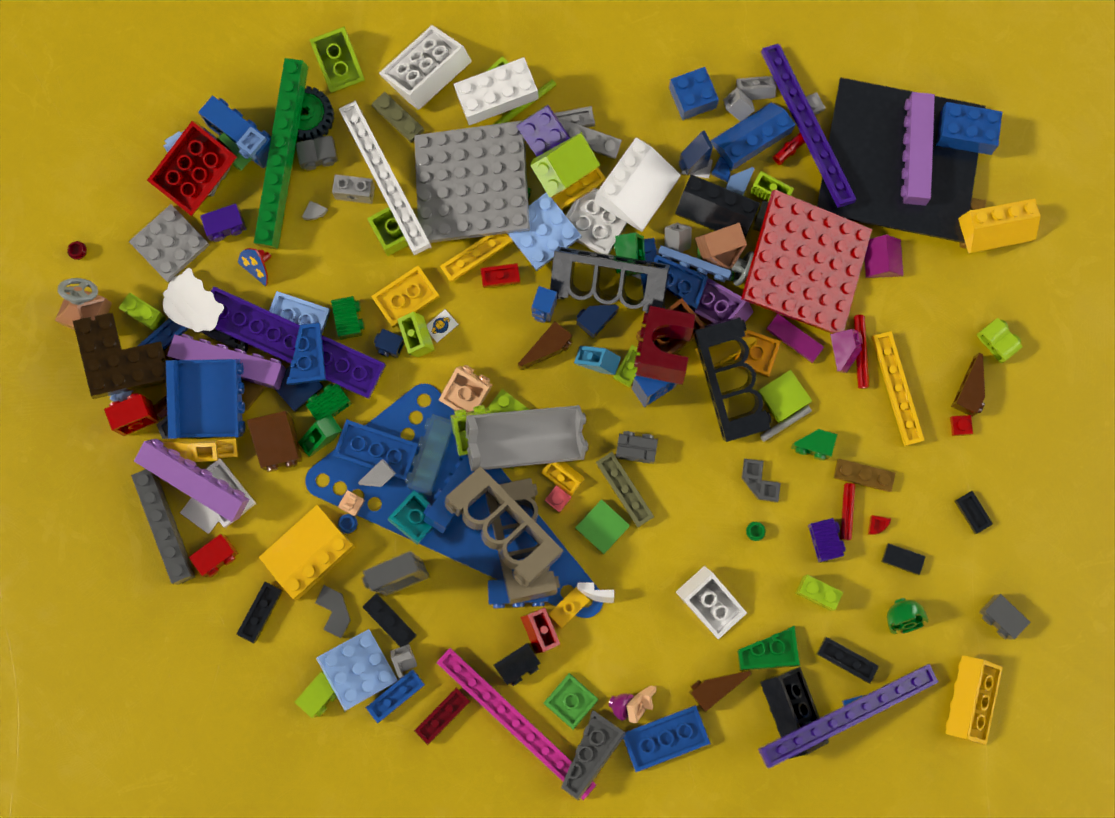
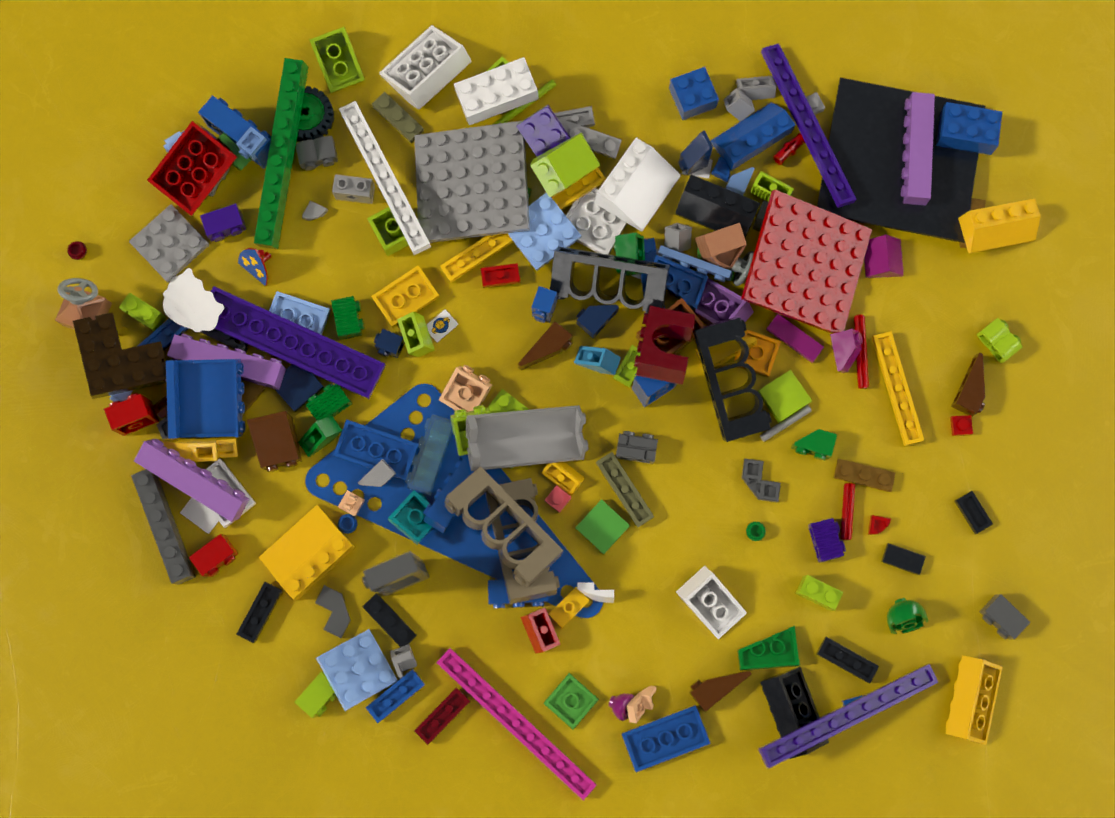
(308, 356): blue wing -> none
(517, 664): black slope -> none
(593, 752): dark grey wing -> none

